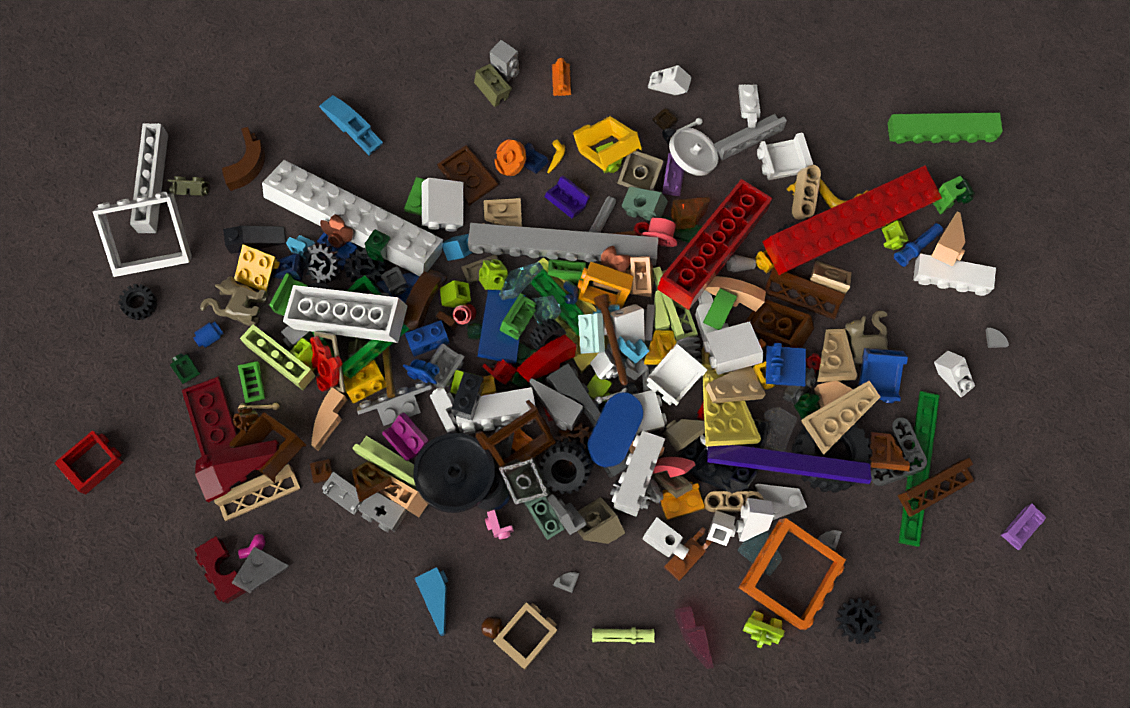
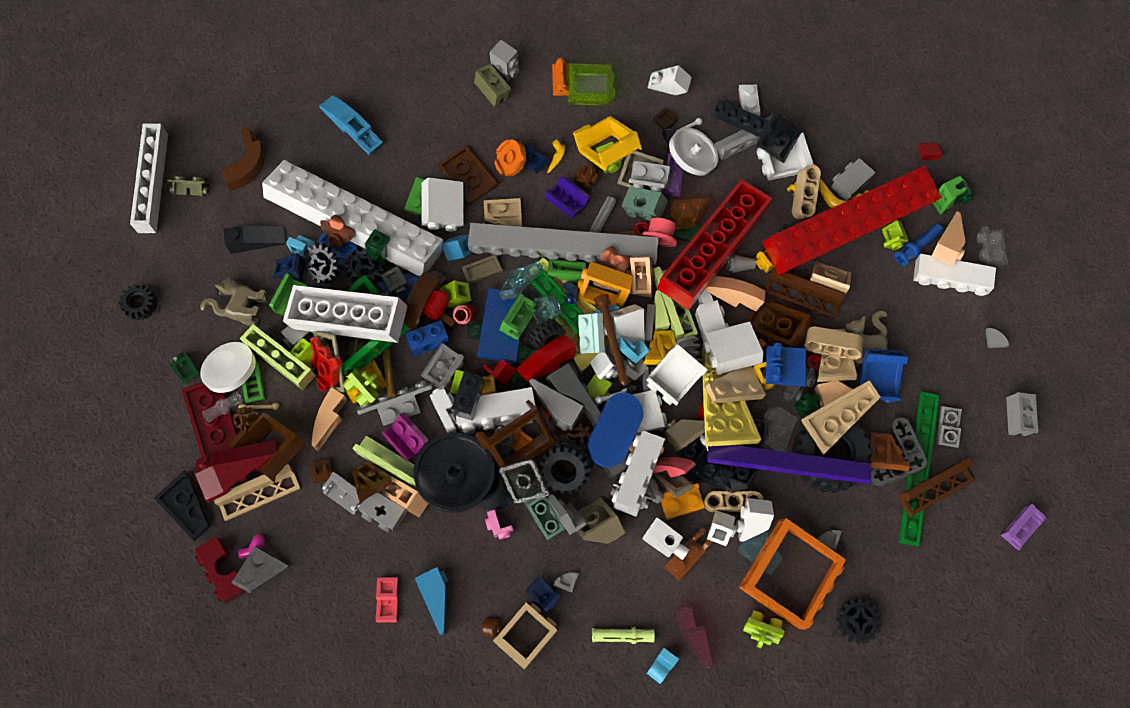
(65, 462): red window -> none
(145, 264): white window -> none
(184, 506): none -> black wing
(208, 334): blue brick -> none
(222, 407): none -> clear pin
(228, 367): none -> white piece
(255, 268): yellow hinge -> none
(365, 385): none -> lime hips
(387, 599): none -> coral slope
(422, 370): blue hinge -> none
(436, 304): none -> red brick
(492, 274): lime brick -> none
(542, 594): none -> dark blue bracket
(586, 176): none -> reddish brown gear
(590, 84): none -> clear neon green window
(650, 175): none -> light grey bracket
(662, 665): none -> medium azure leg
(720, 309): bright green slope -> none
(775, 136): none -> black bracket
(783, 499): white wing -> none
(834, 343): none -> tan beam
(853, 179): none -> light grey brick
(930, 151): none -> red slope
(944, 127): bright green brick -> none
(948, 427): none -> light grey slope
(955, 372): white slope -> none
(992, 247): none -> clear bracket
(1022, 414): none -> light grey hinge

